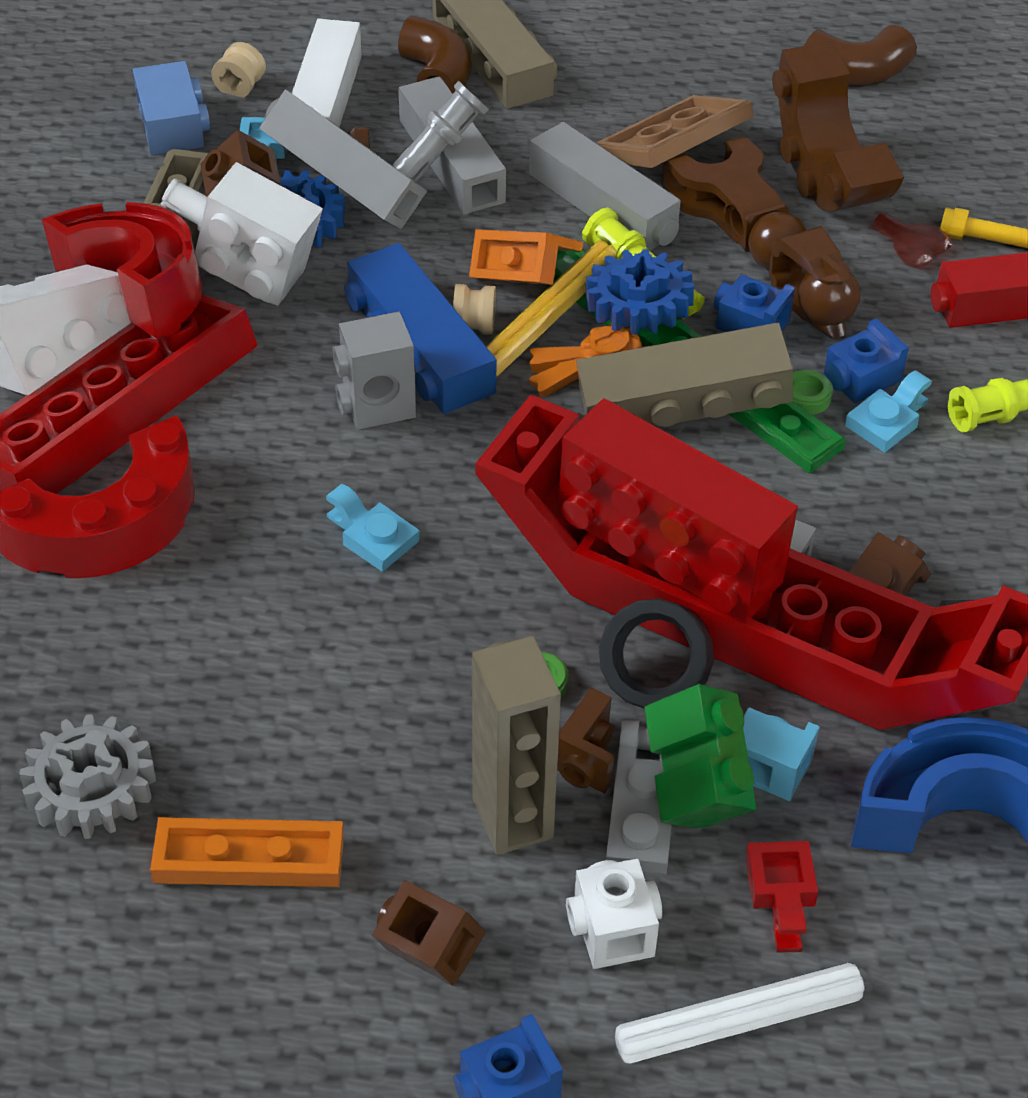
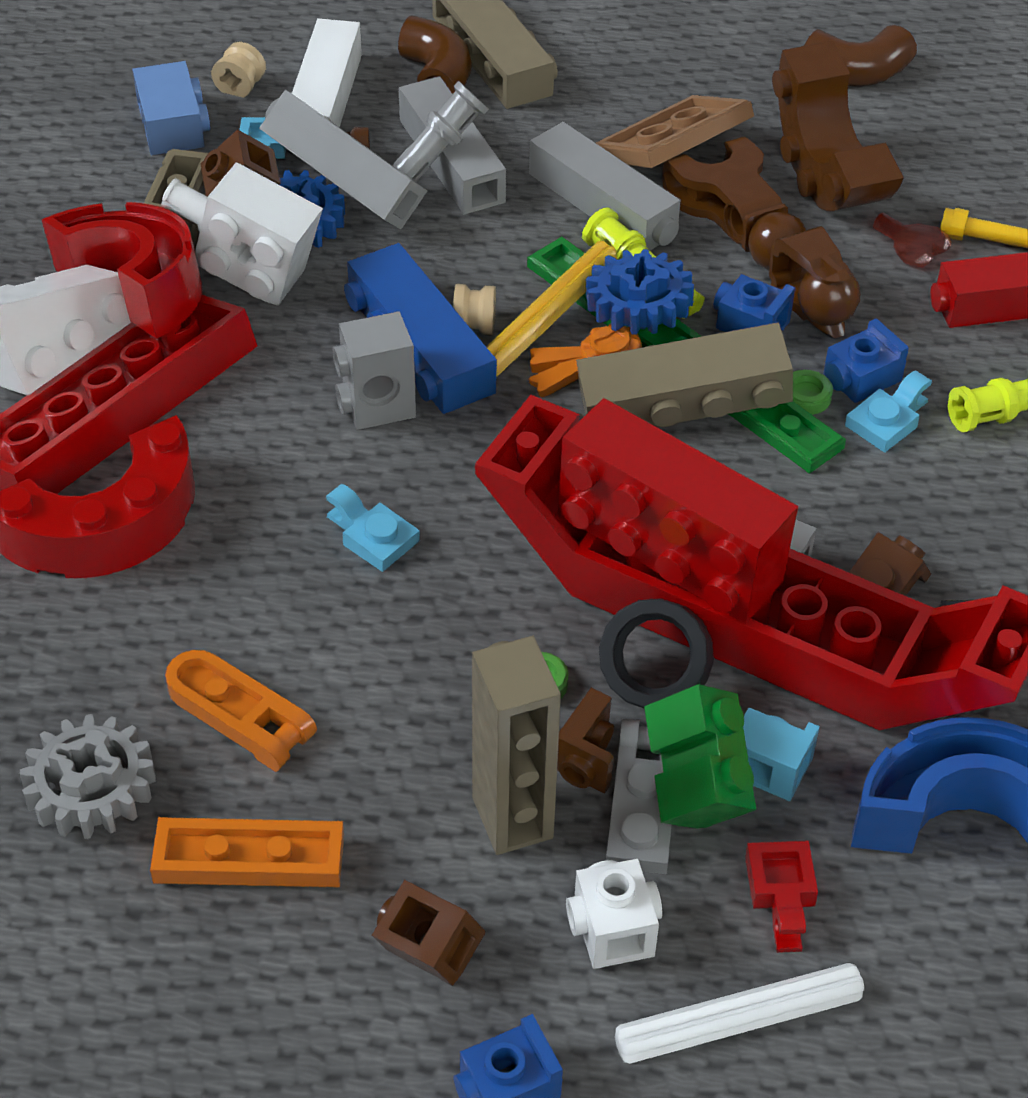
(238, 706): none -> orange plate
(518, 256): orange panel -> none

